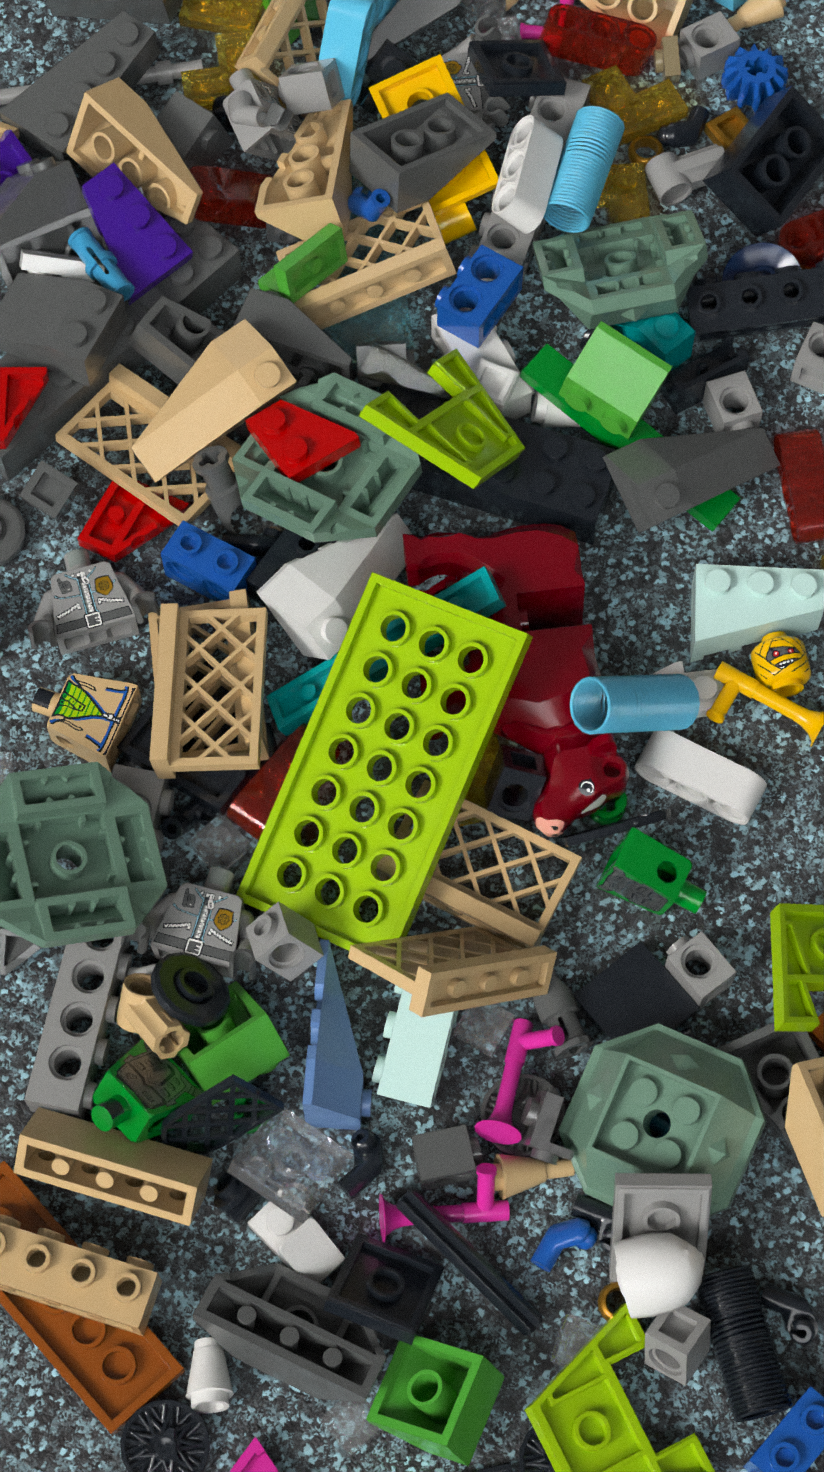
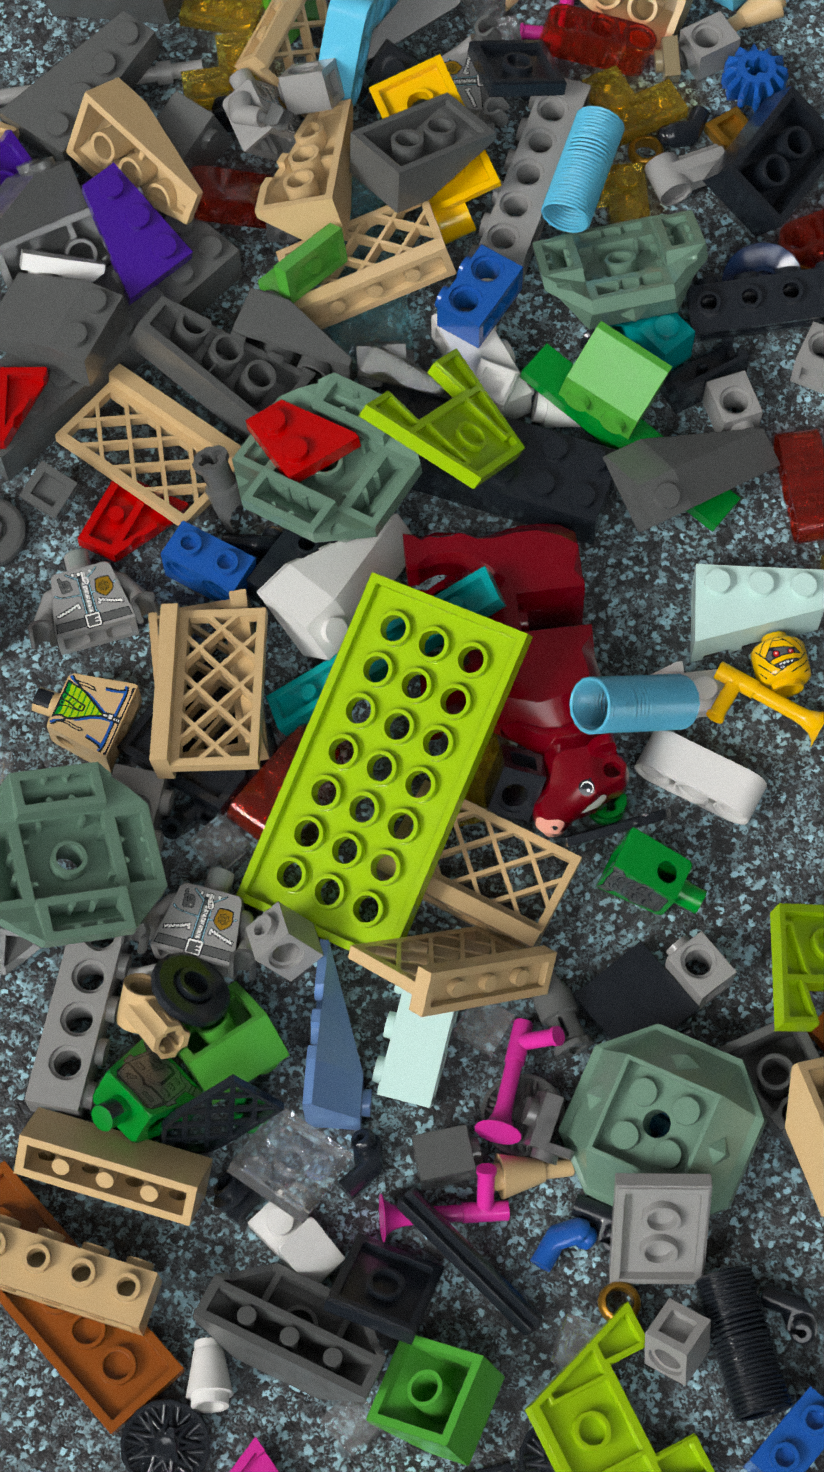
(87, 248): dark azure pin -> none
(221, 390): tan wedge -> none
(369, 205): blue arm -> none
(527, 174): white beam -> none
(657, 1273): white piece -> none

